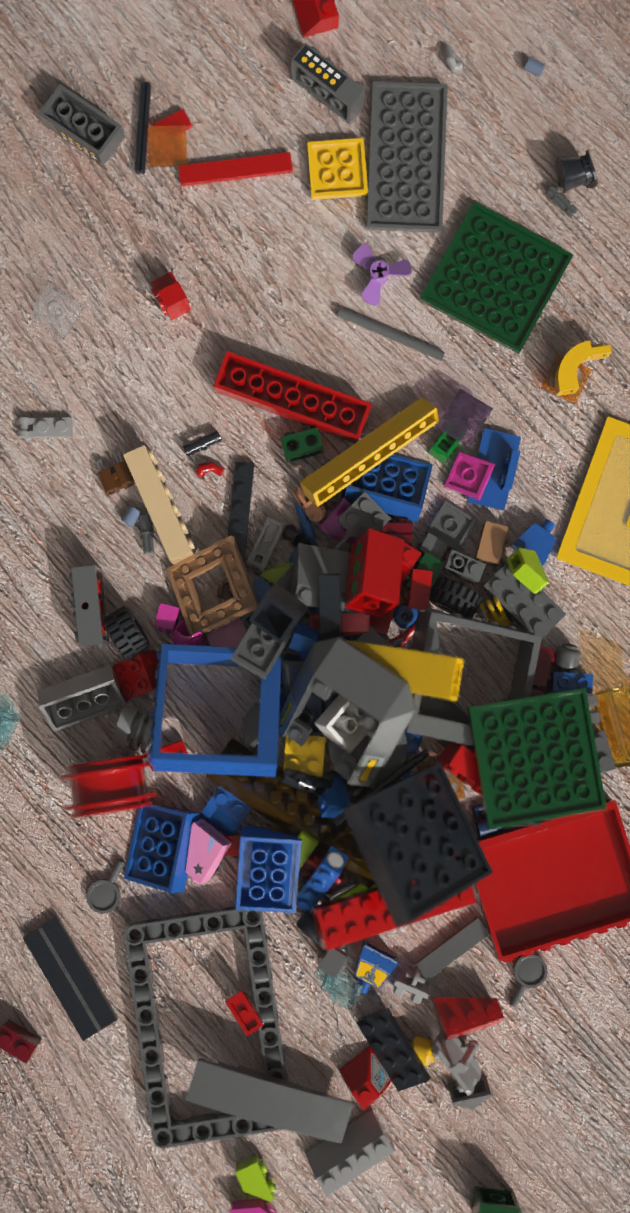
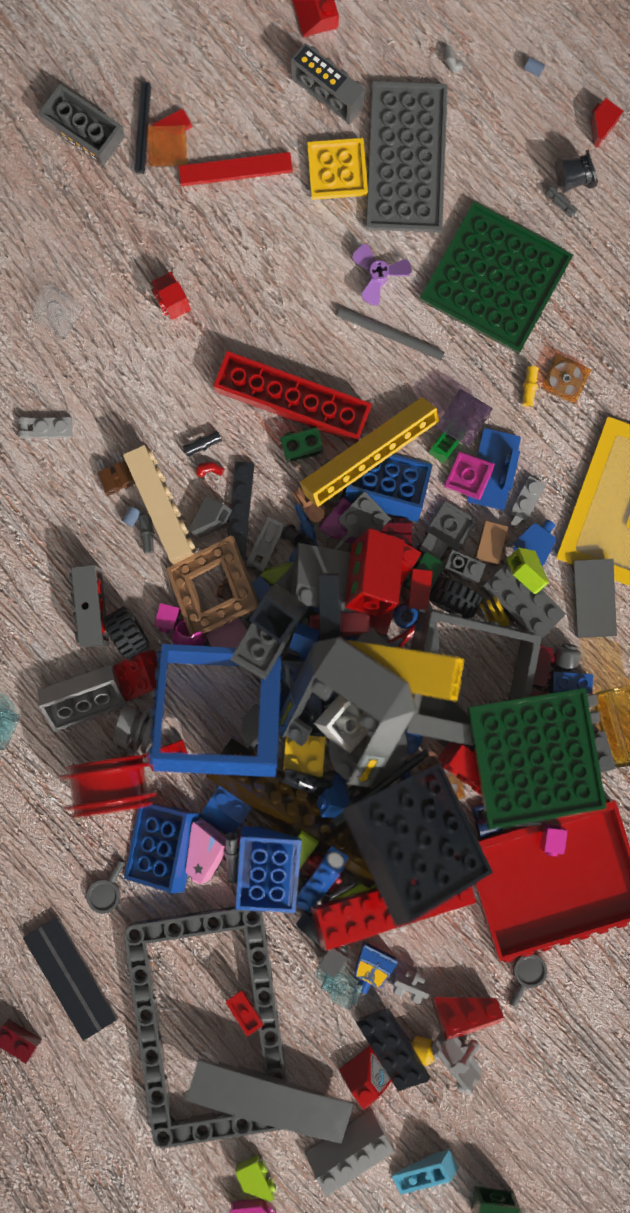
(209, 518): none -> dark grey slope
(231, 852): none -> dark grey pin
(426, 1173): none -> medium azure slope
(452, 948): dark grey tile -> none
(479, 1095): dark grey slope -> none
(526, 501): none -> light grey hinge
(530, 386): none -> yellow pin
(553, 839): none -> dark pink brick
(566, 372): yellow arch -> none
(595, 598): none -> dark grey tile
(603, 120): none -> red slope

